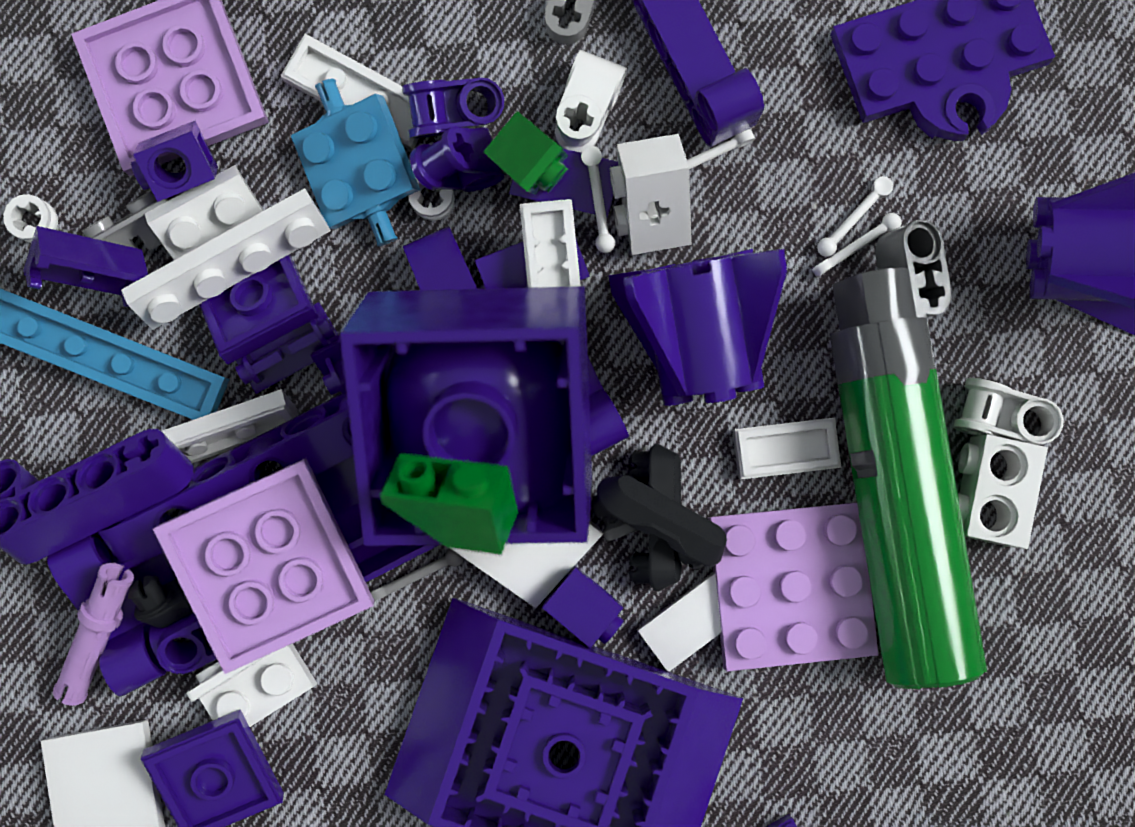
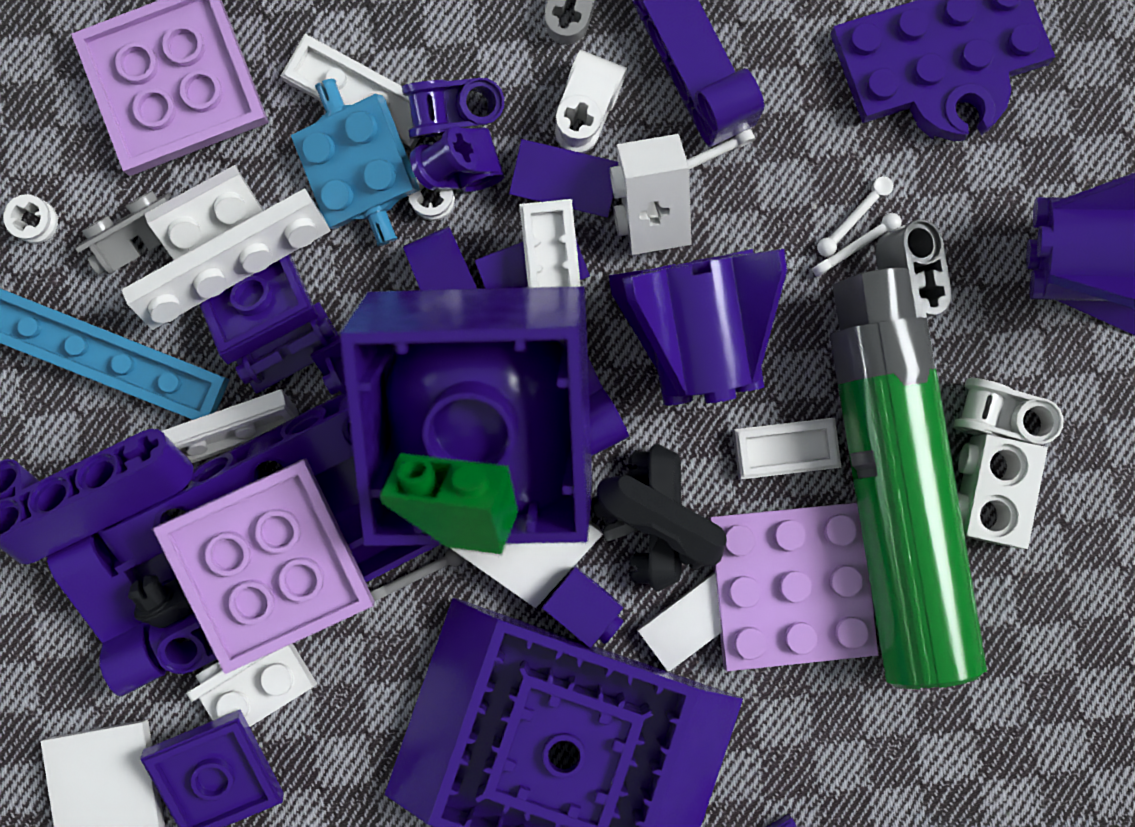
(82, 262): dark purple hinge -> none
(97, 620): lavender pin -> none
(190, 146): dark purple brick -> none
(528, 155): green slope -> none
(592, 157): white hinge -> none

